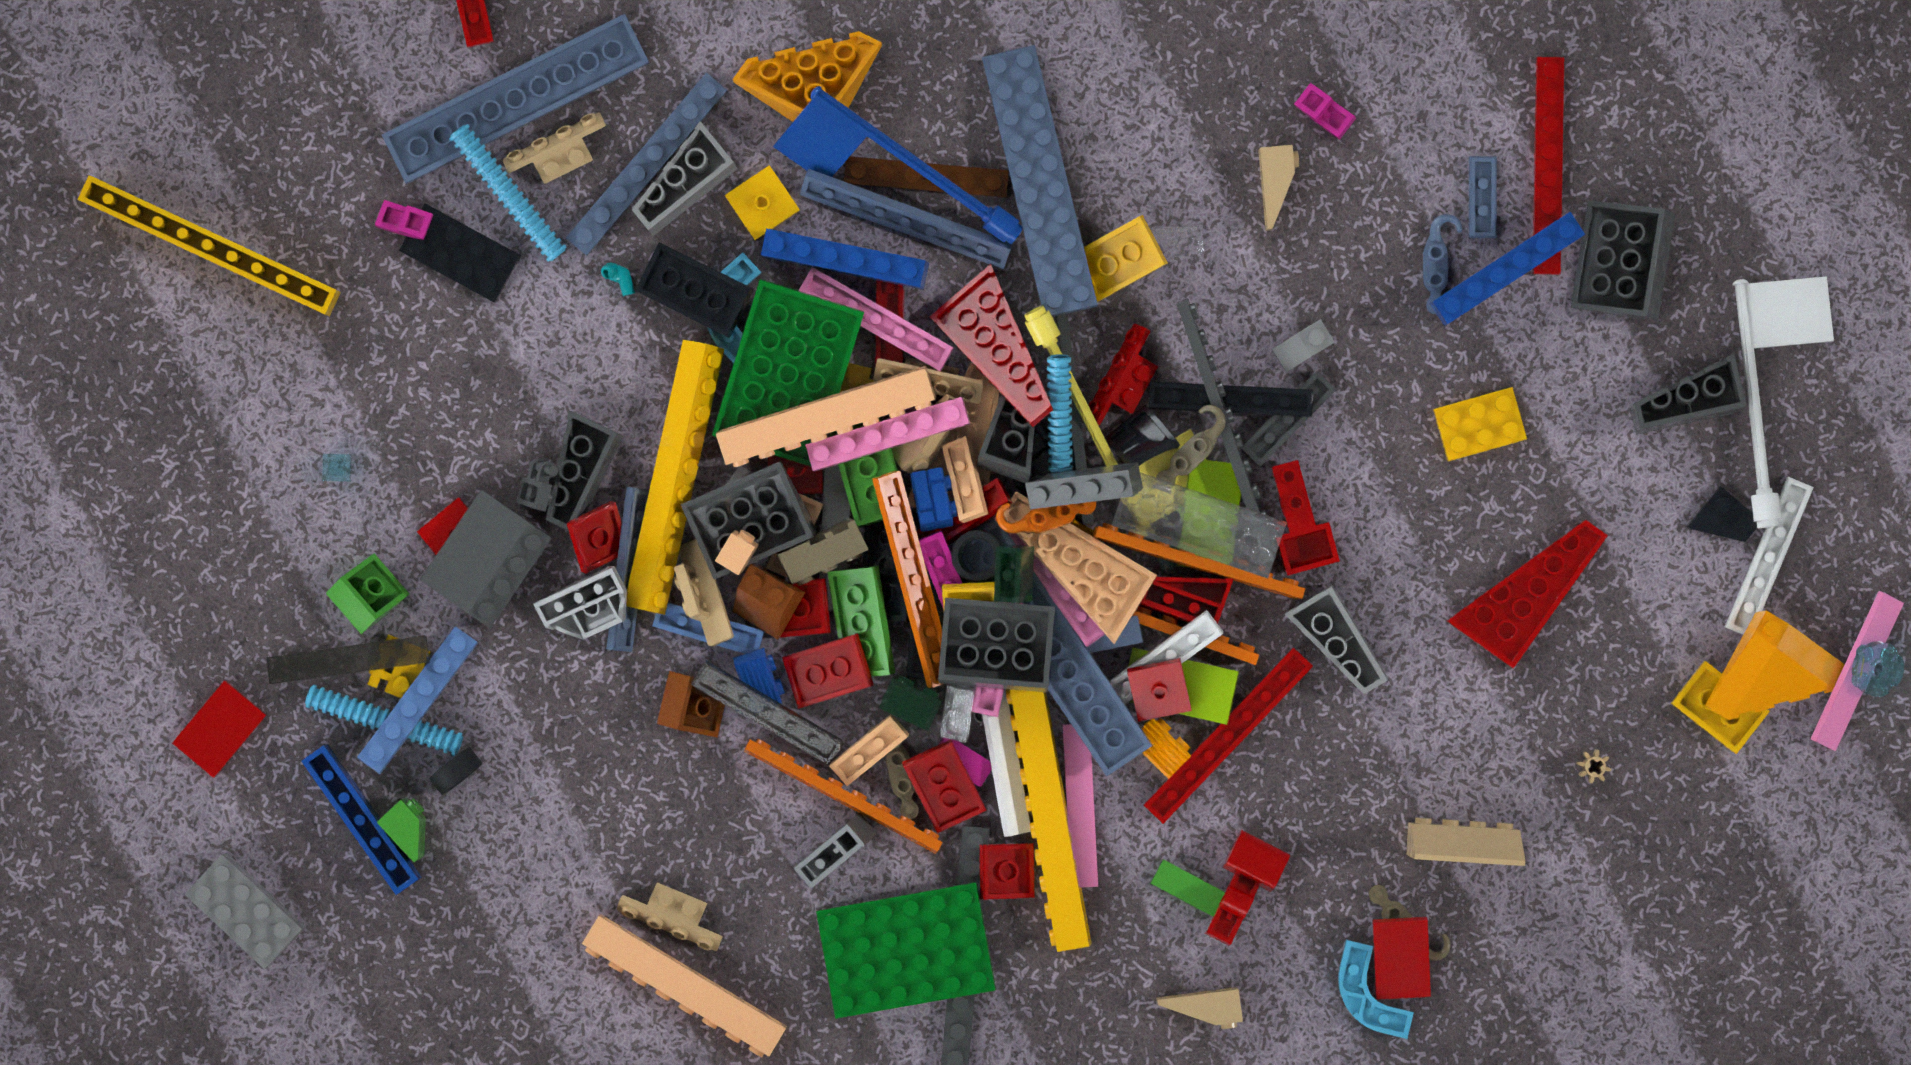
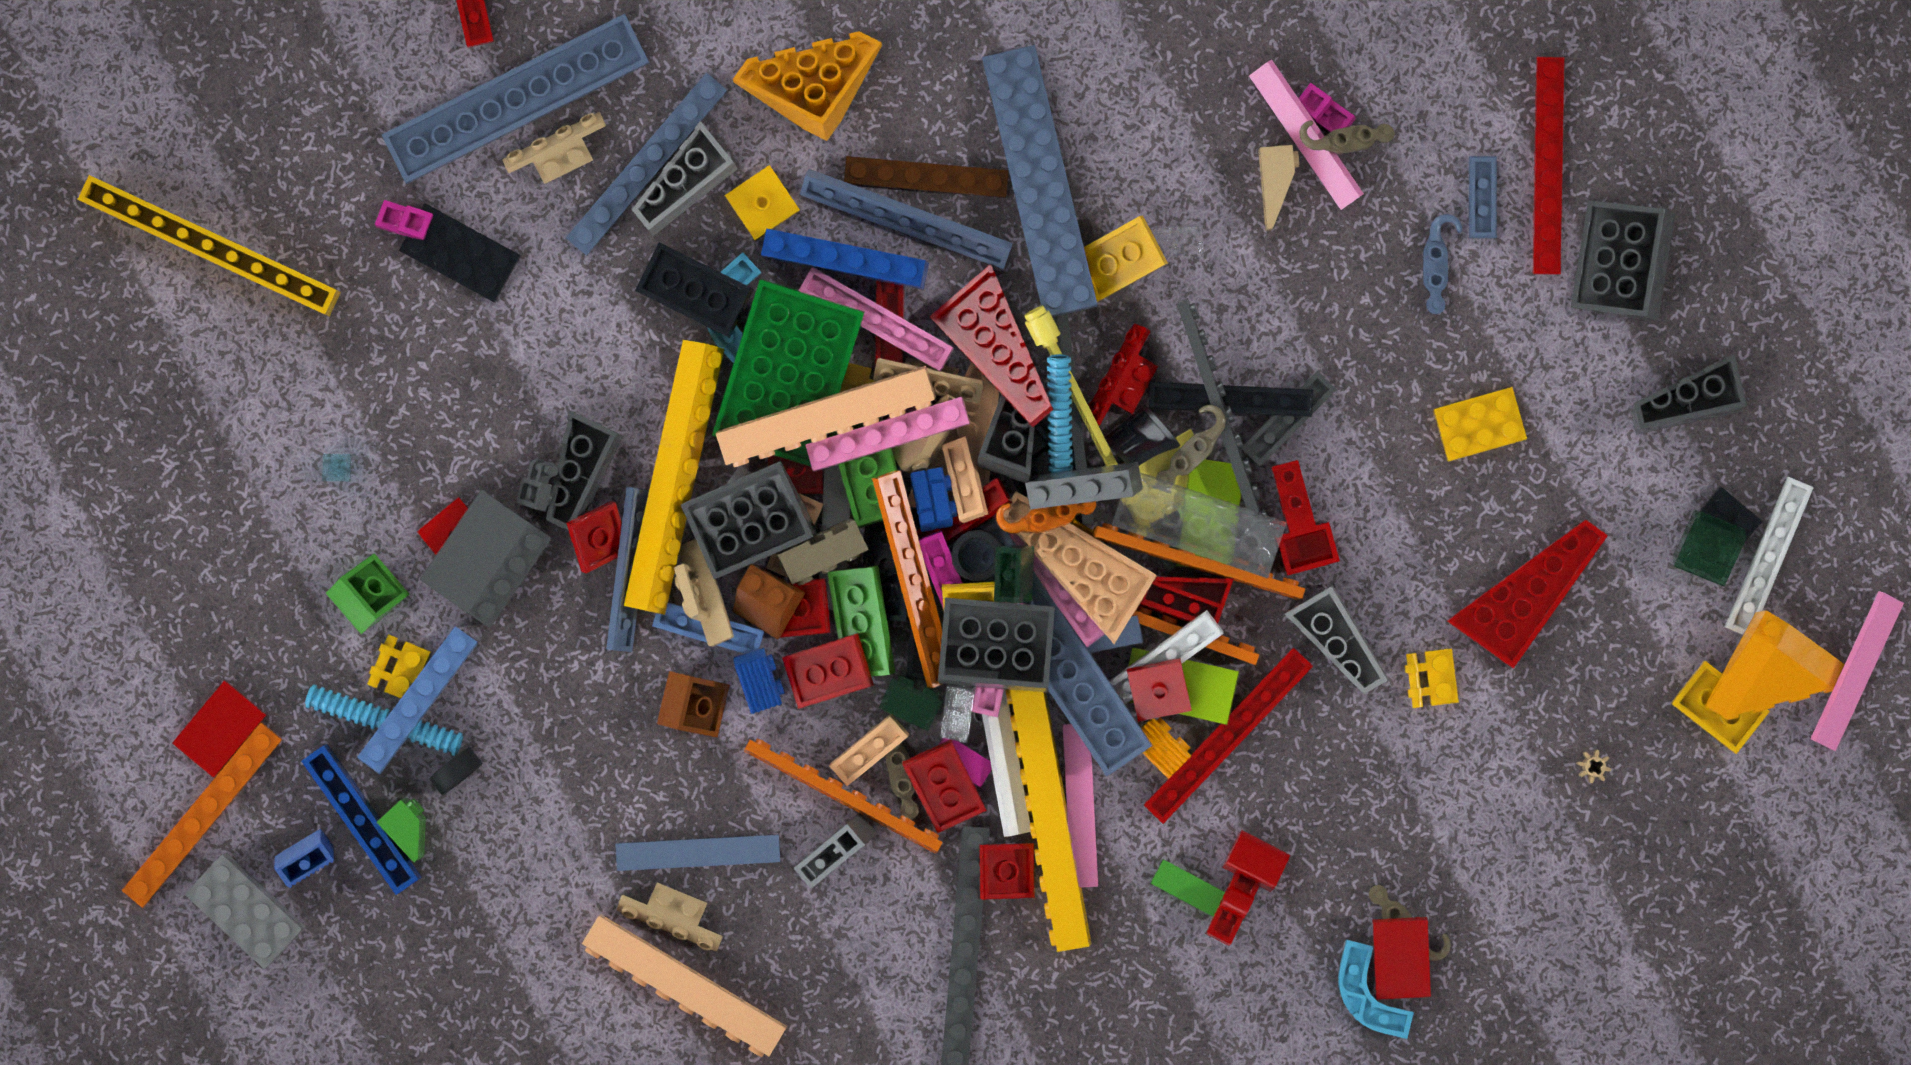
(202, 815): none -> orange plate
(304, 858): none -> blue brick
(348, 660): clear smoke tile -> none
(507, 192): medium azure piece -> none
(585, 605): light grey wedge -> none
(620, 275): teal arm -> none
(698, 852): none -> sand blue tile
(737, 551): light nougat brick -> none
(767, 712): clear smoke tile -> none
(830, 132): blue flag -> none
(906, 950): green plate -> none
(1212, 1006): tan slope -> none
(1292, 116): none -> bright pink tile
(1303, 345): light grey slope -> none
(1348, 138): none -> dark tan piece
(1440, 678): none -> yellow plate
(1465, 843): tan slope -> none
(1507, 268): blue brick -> none
(1709, 548): none -> clear green brick
(1774, 317): white flag -> none
(1864, 664): clear light blue plate -> none

